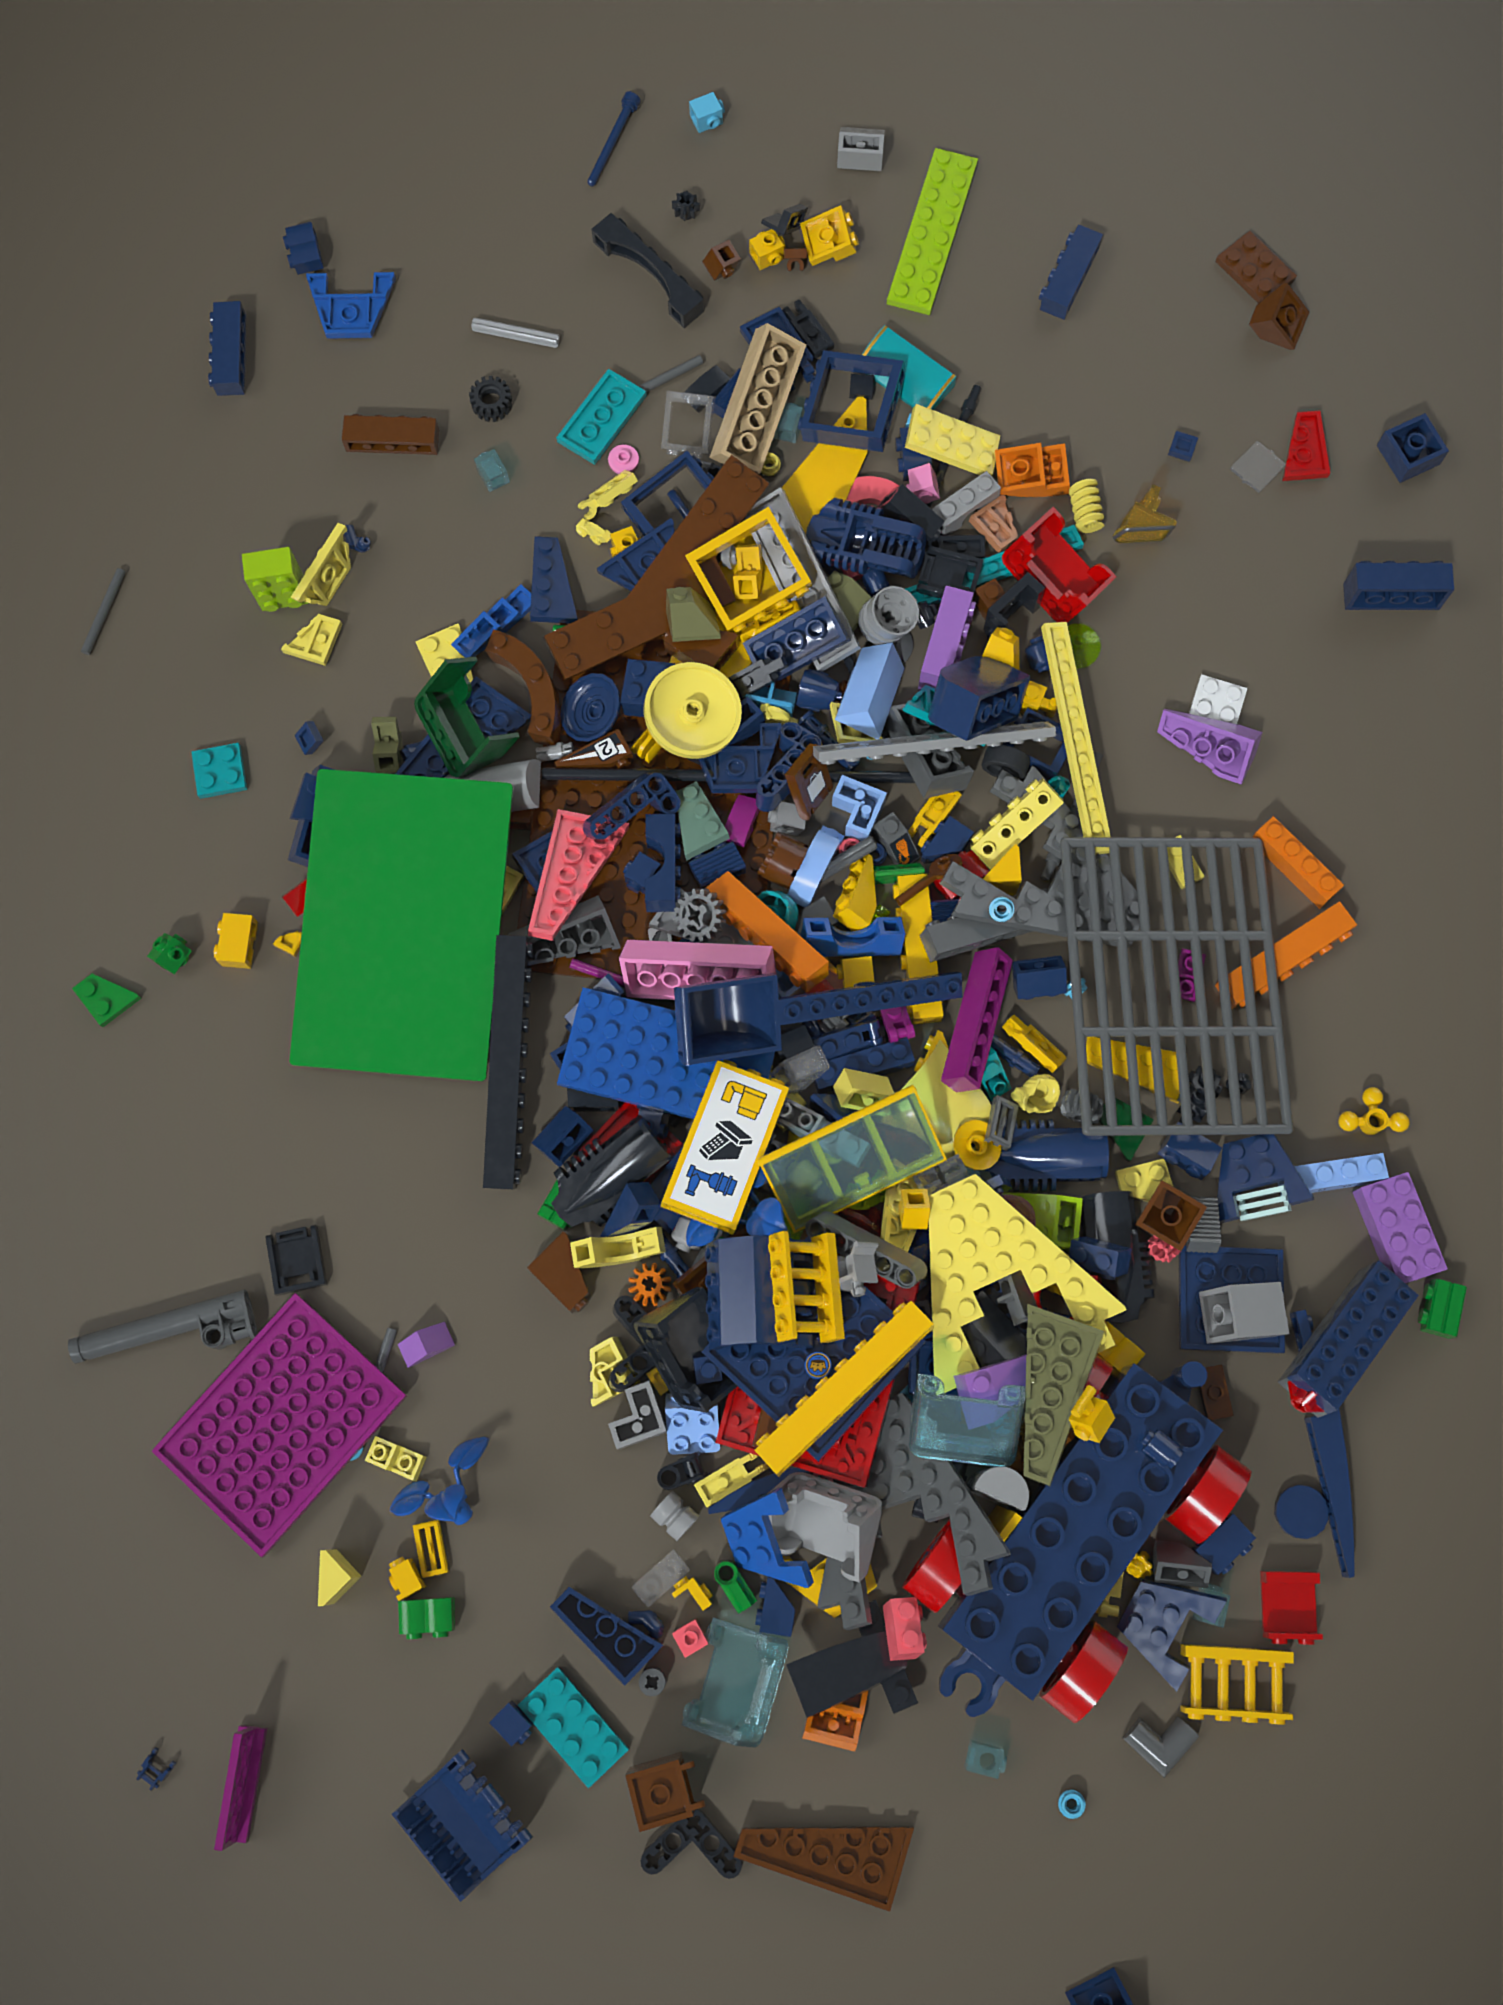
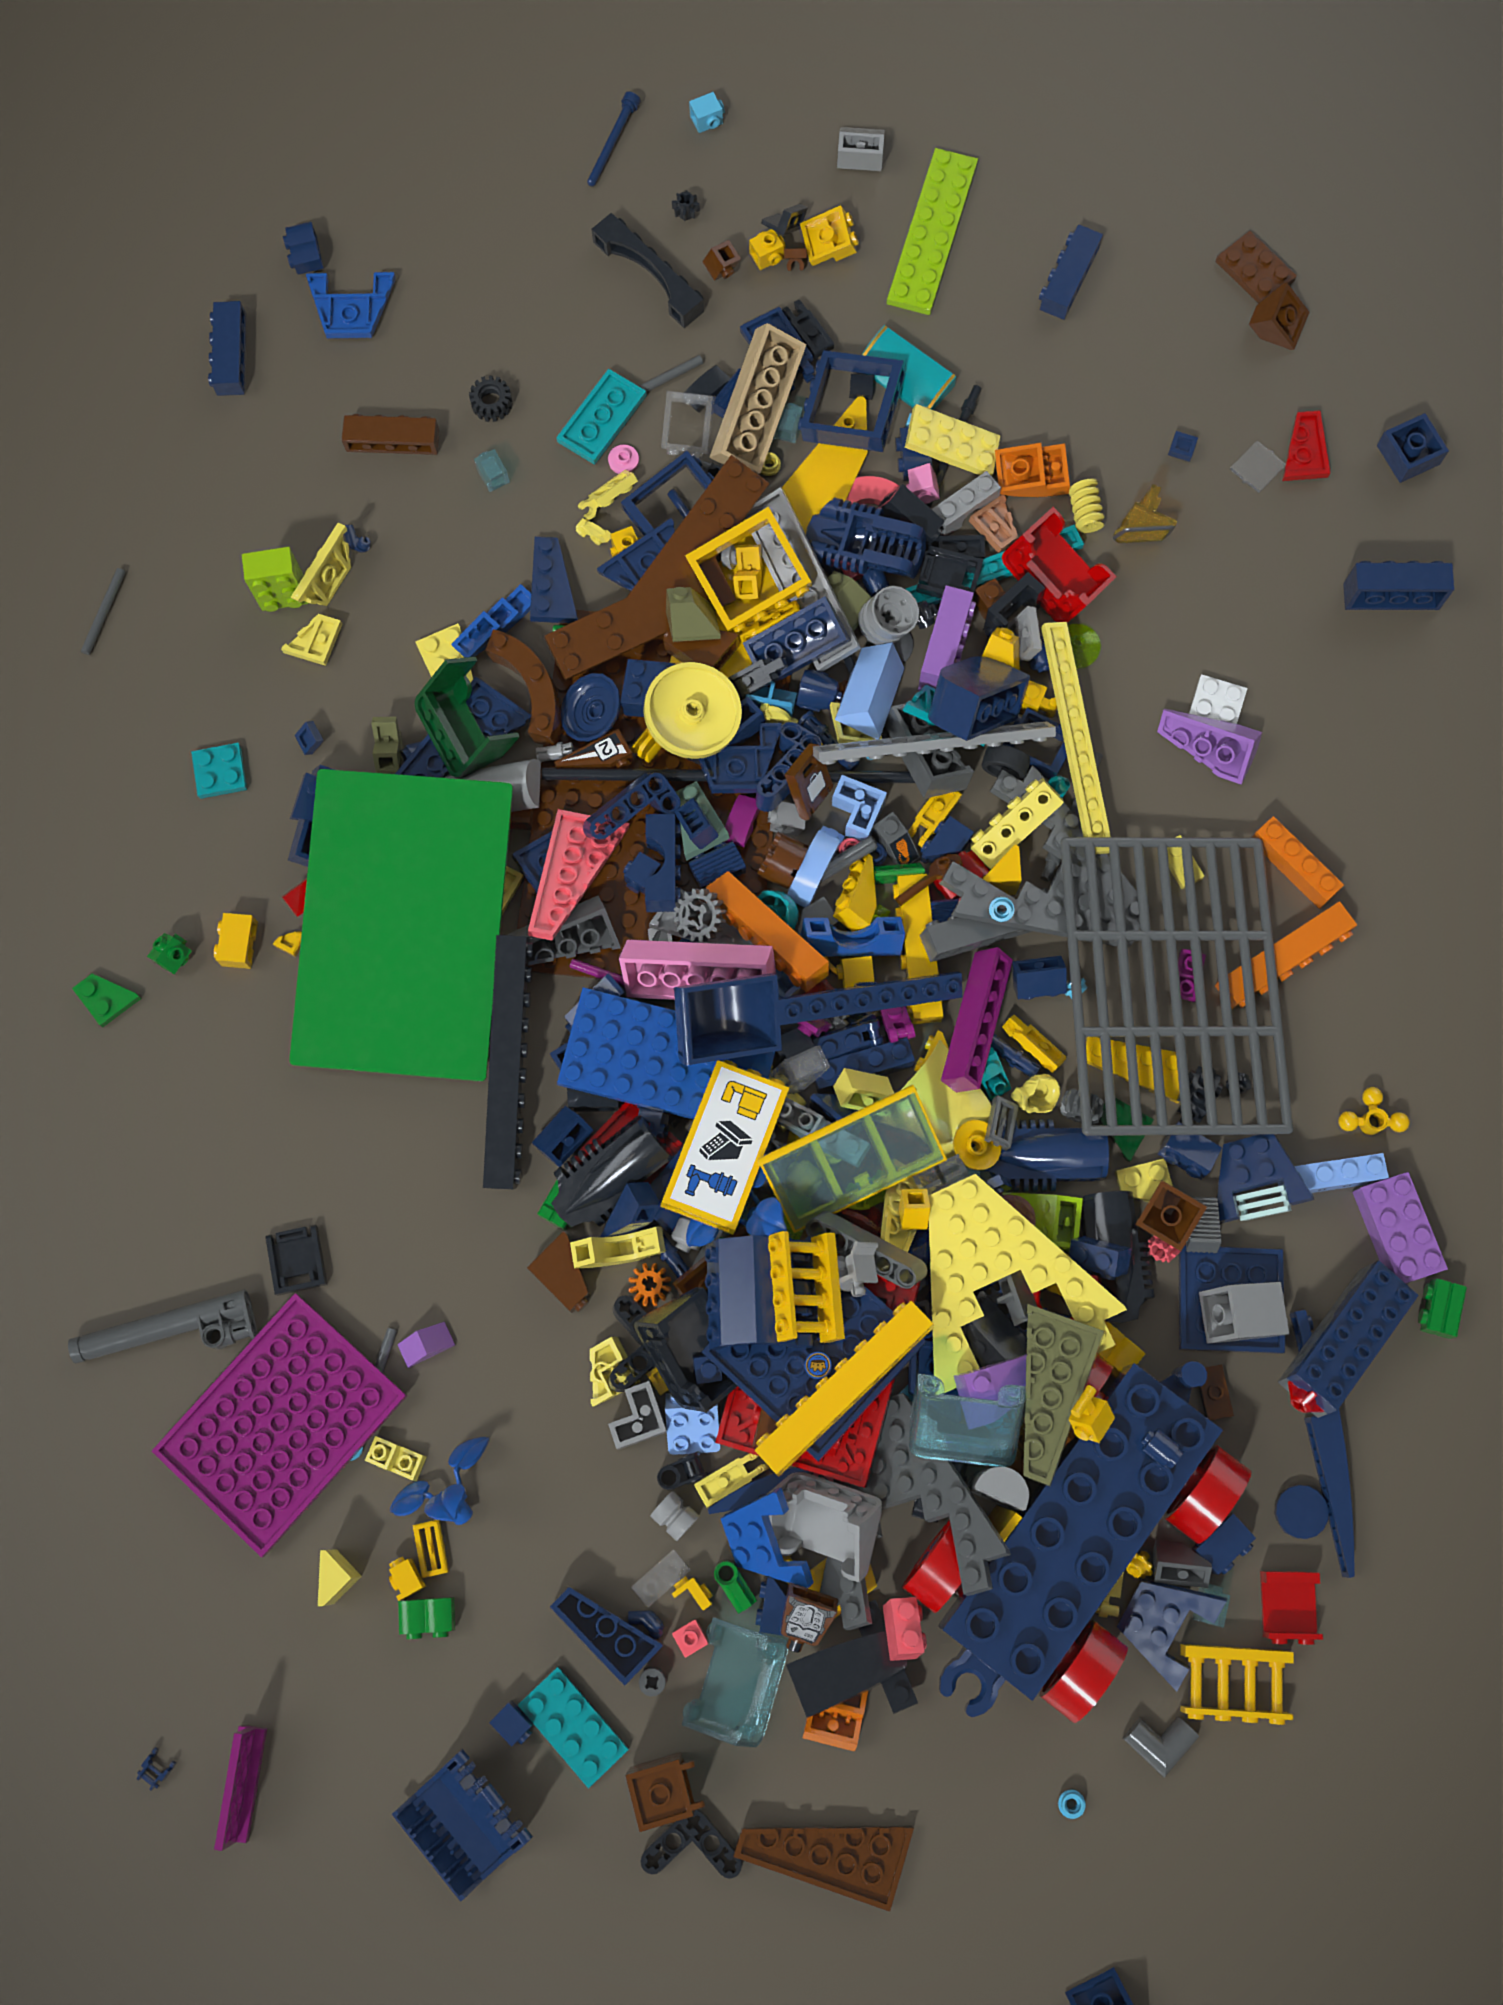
(515, 332): light grey axle -> none
(696, 824): none -> dark blue slope
(806, 1616): none -> torso
(814, 1027): none -> magenta slope
(973, 1756): clear light blue brick -> none
(1026, 628): none -> light grey wing

